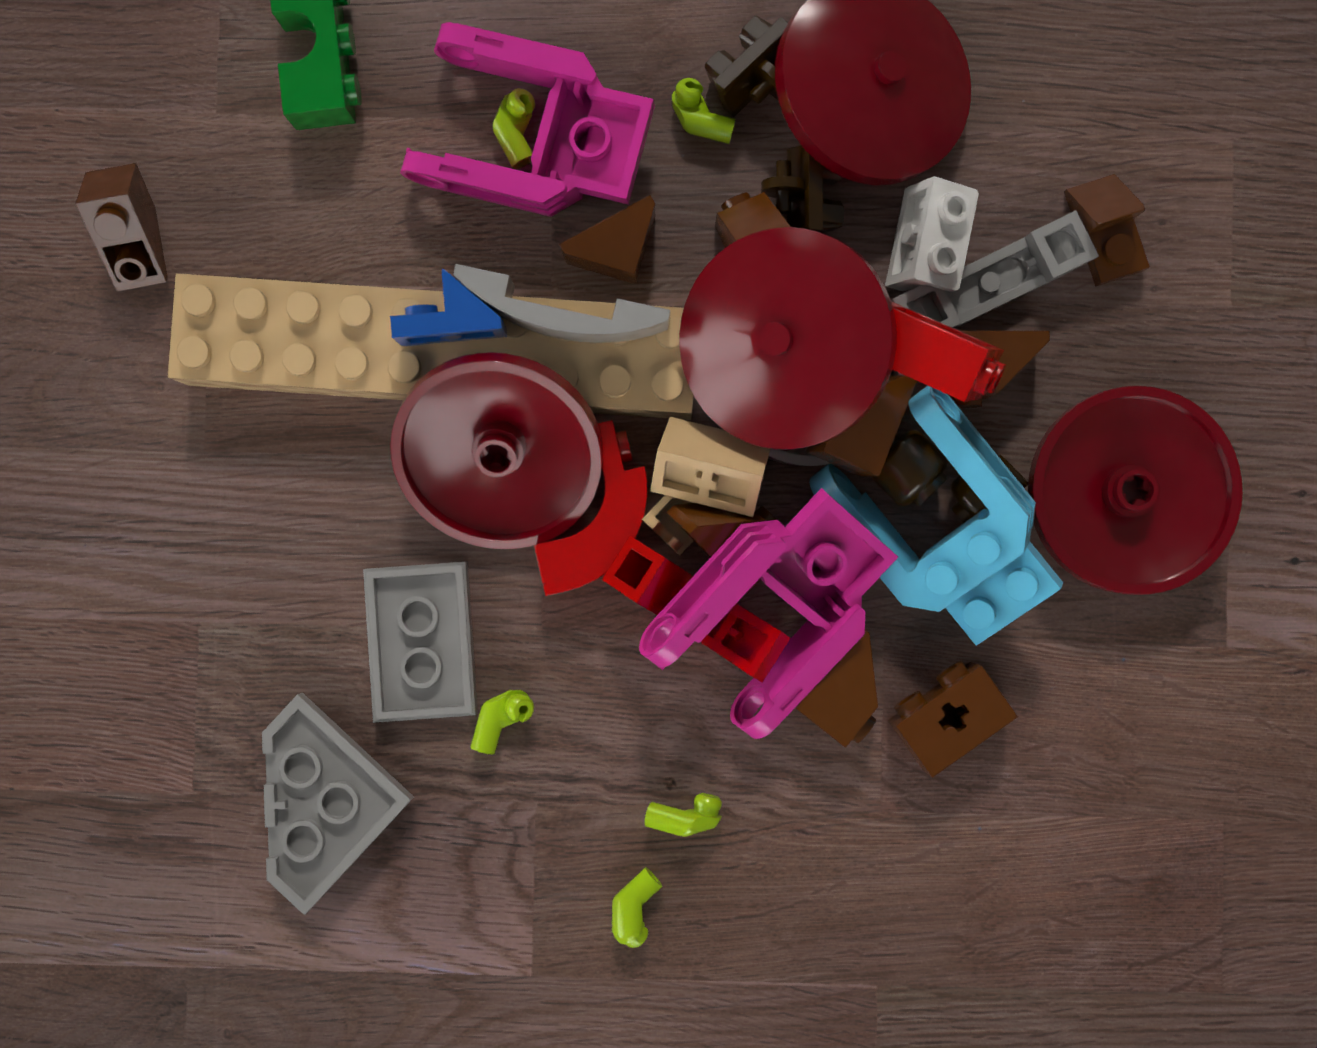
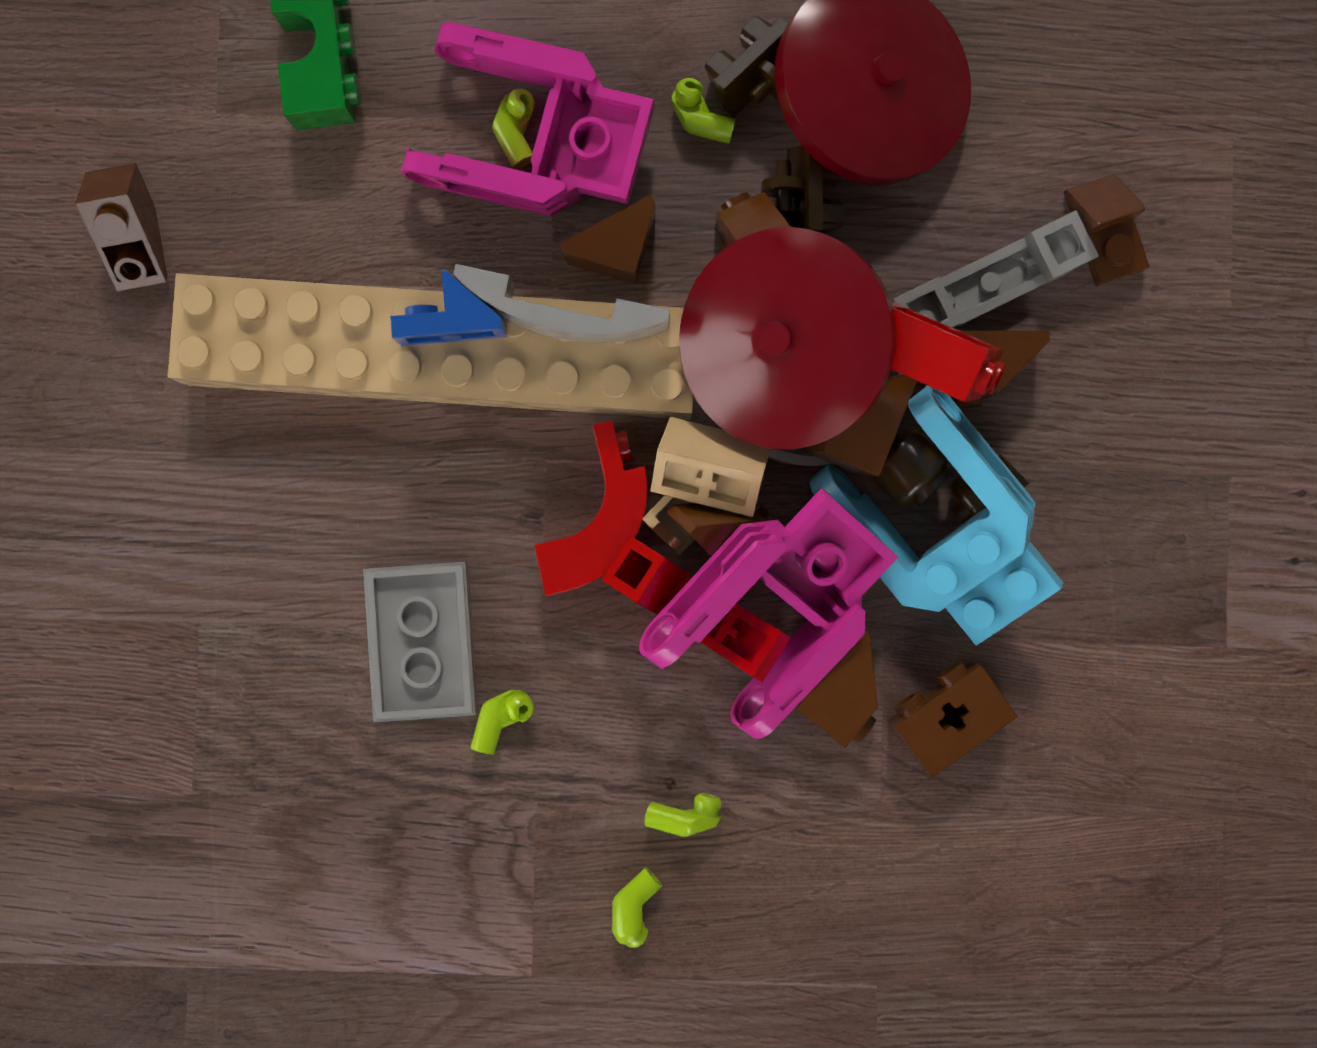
(320, 802): light grey plate -> none
(497, 450): dark red dish -> none
(932, 235): white bracket -> none
(1135, 490): dark red dish -> none

